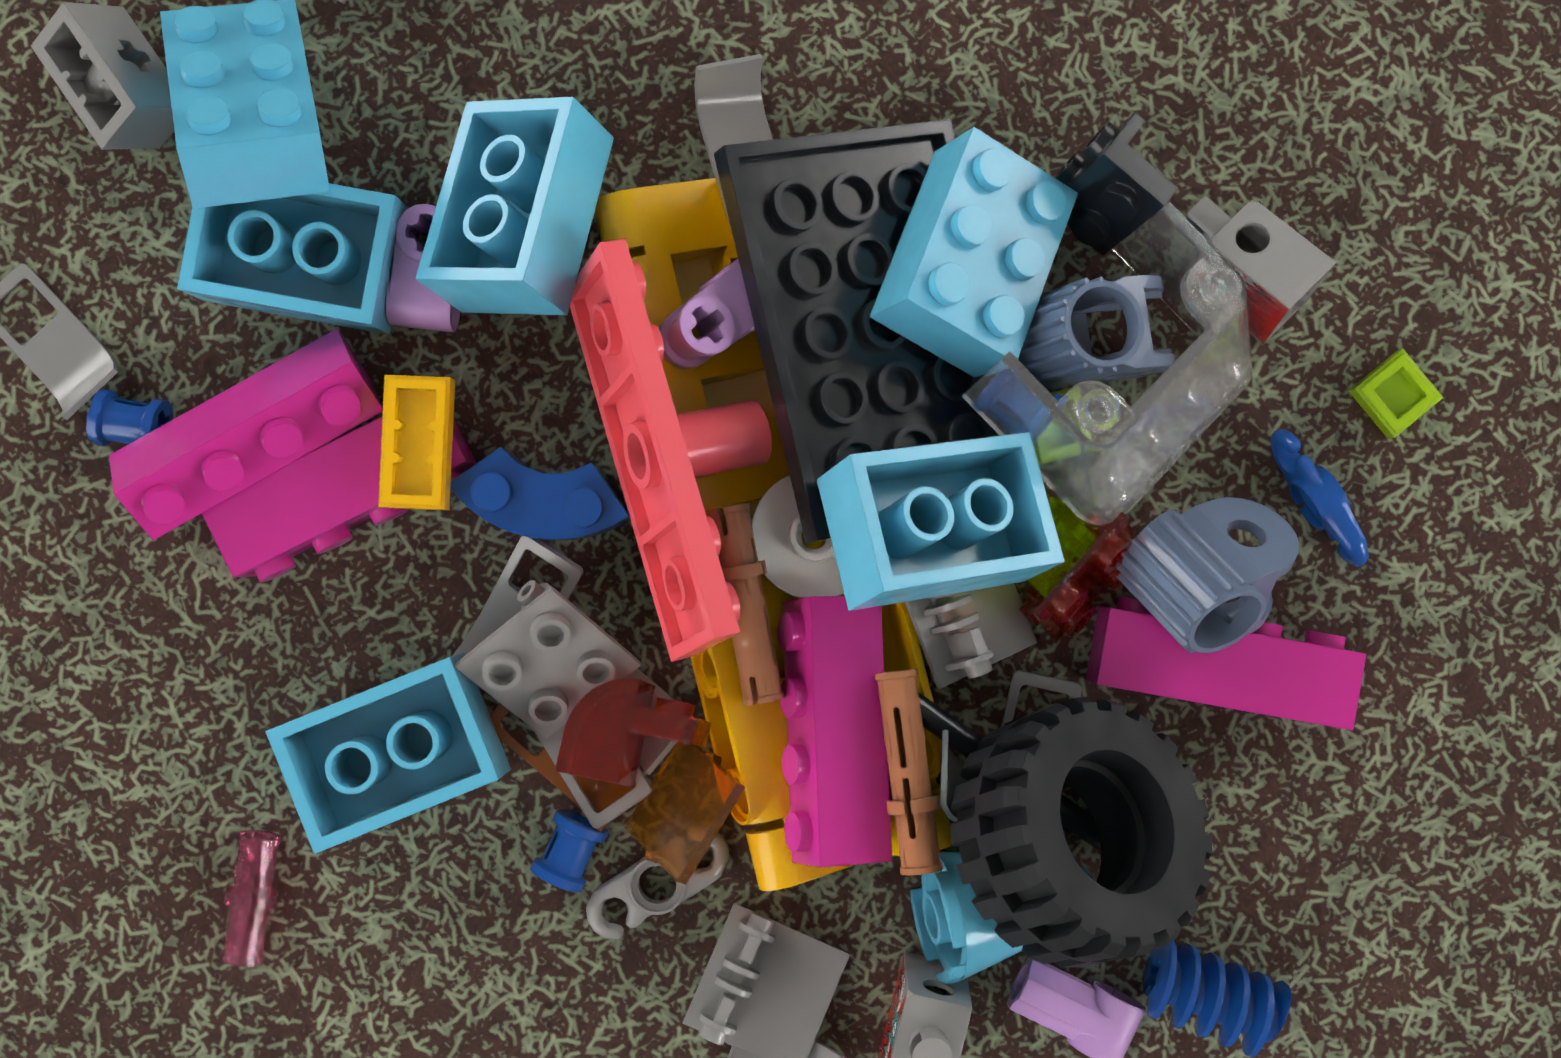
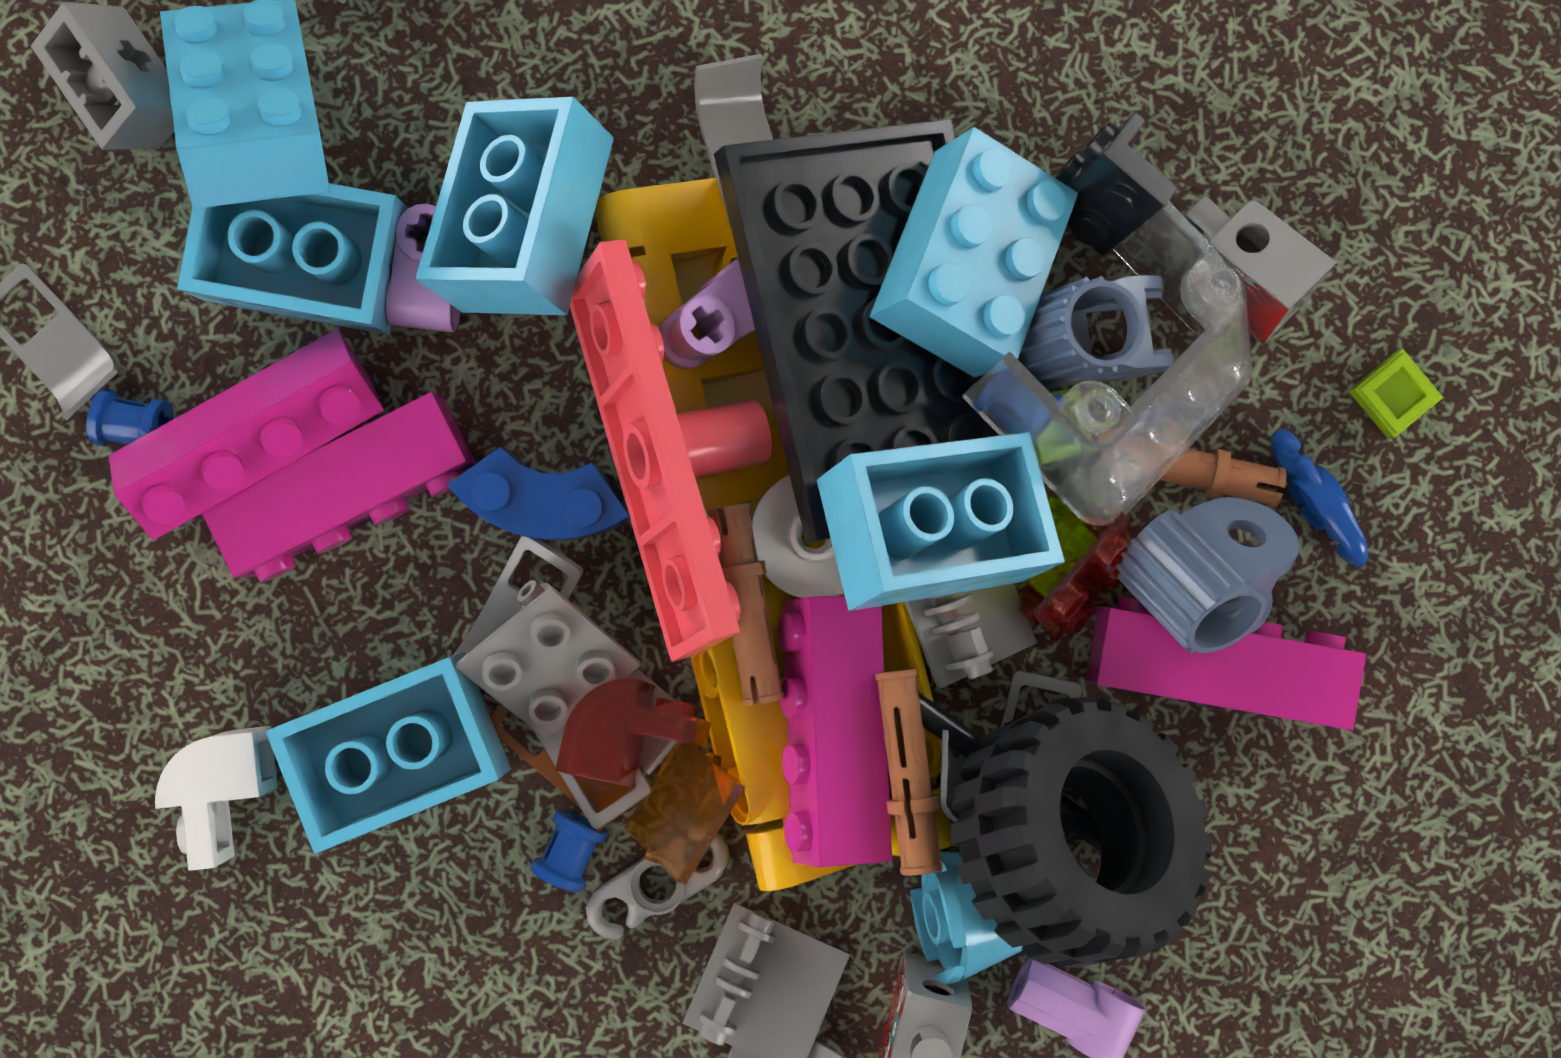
(203, 782): none -> white brick
(246, 936): clear pink pin -> none
(416, 442): yellow plate -> none
(1216, 996): blue piece -> none
(1223, 475): none -> nougat pin

